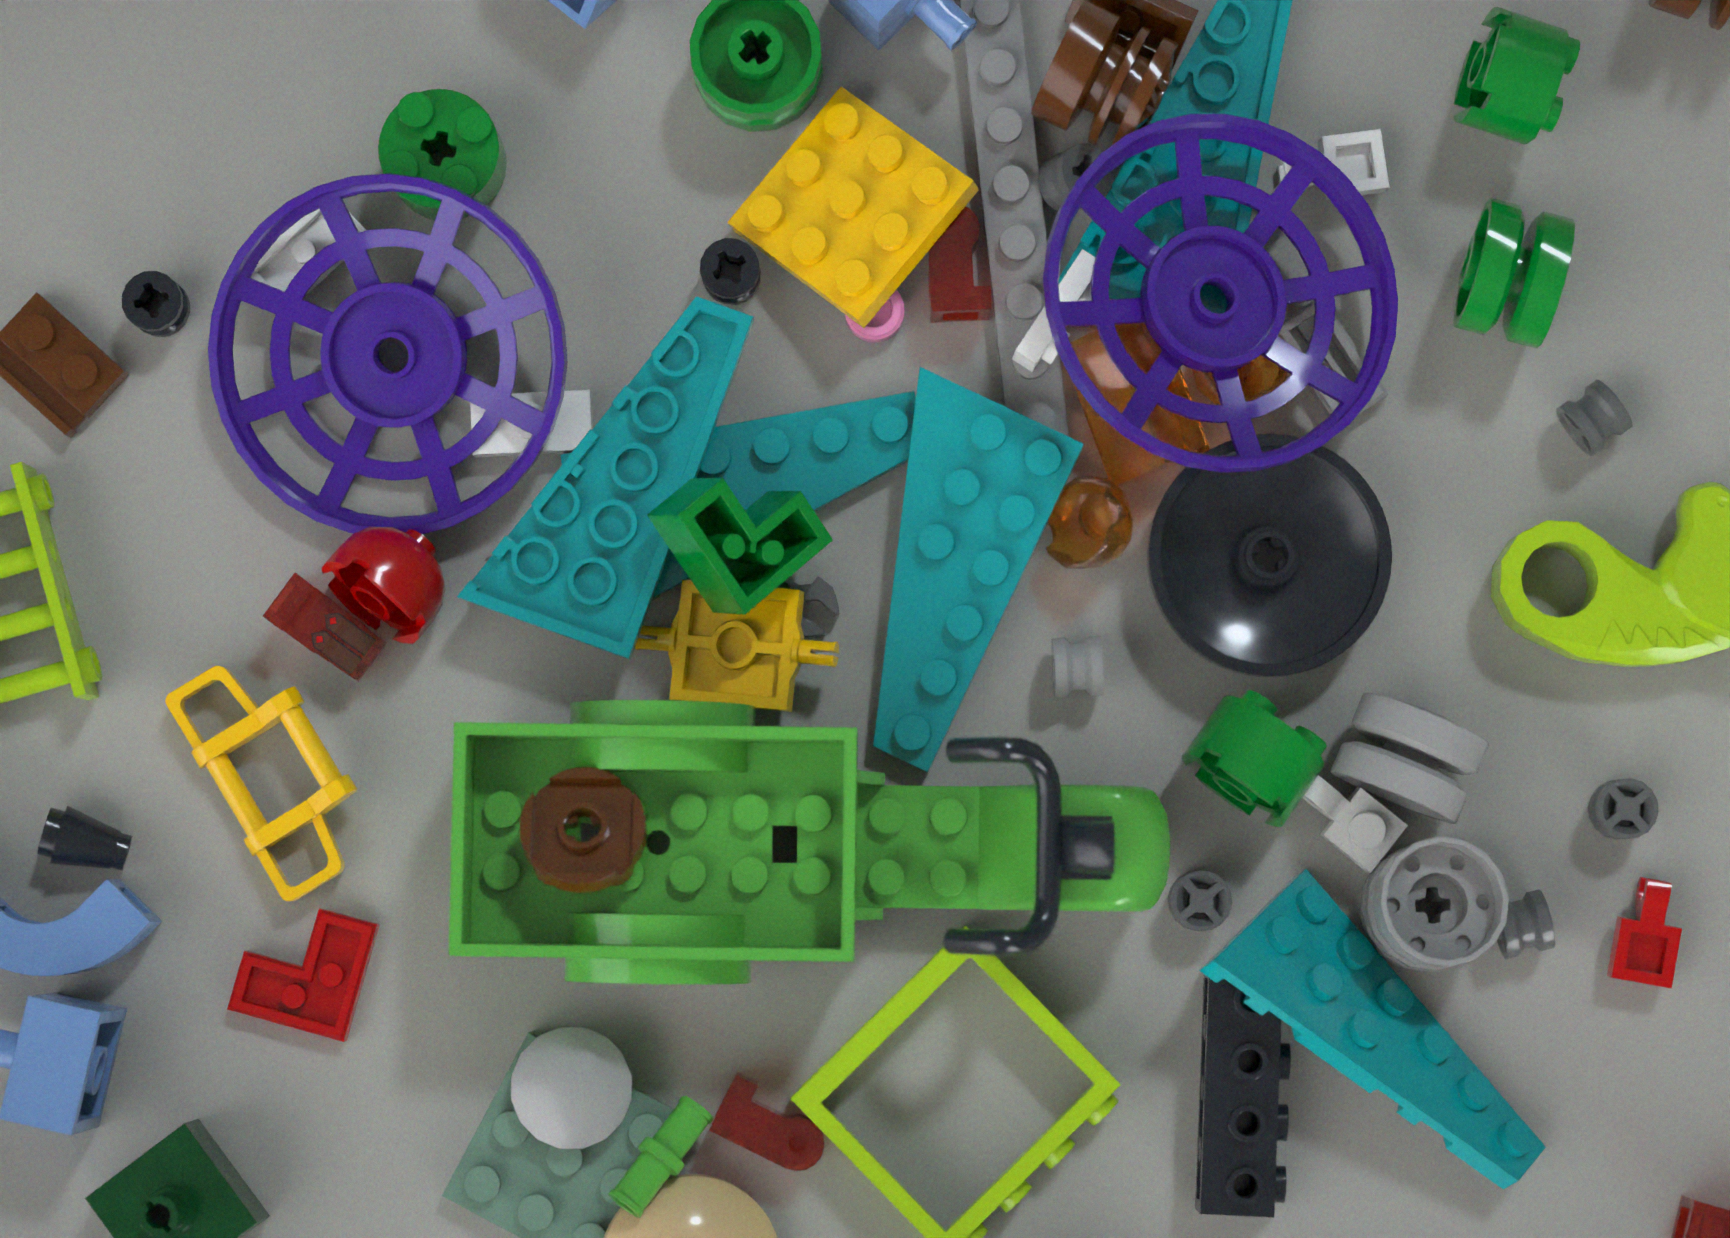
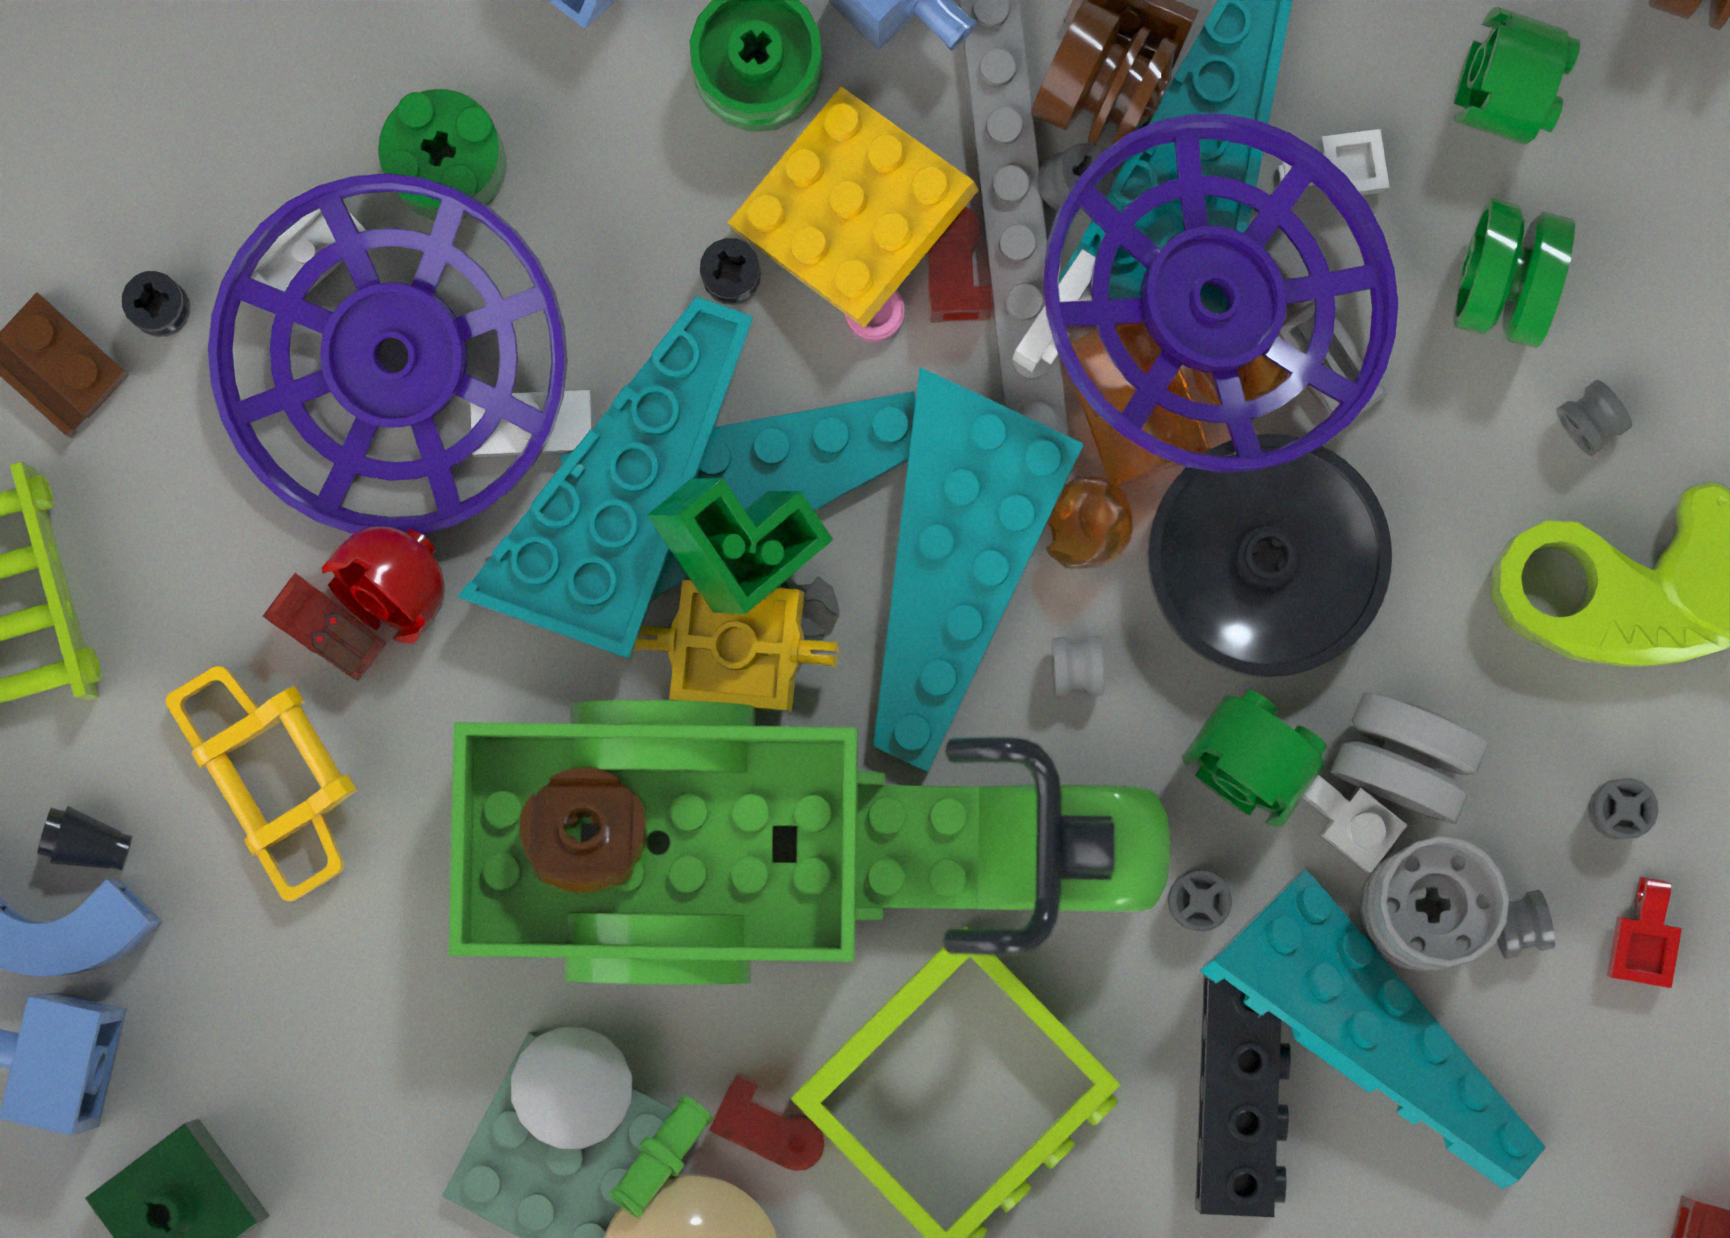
(321, 992): red tile -> none

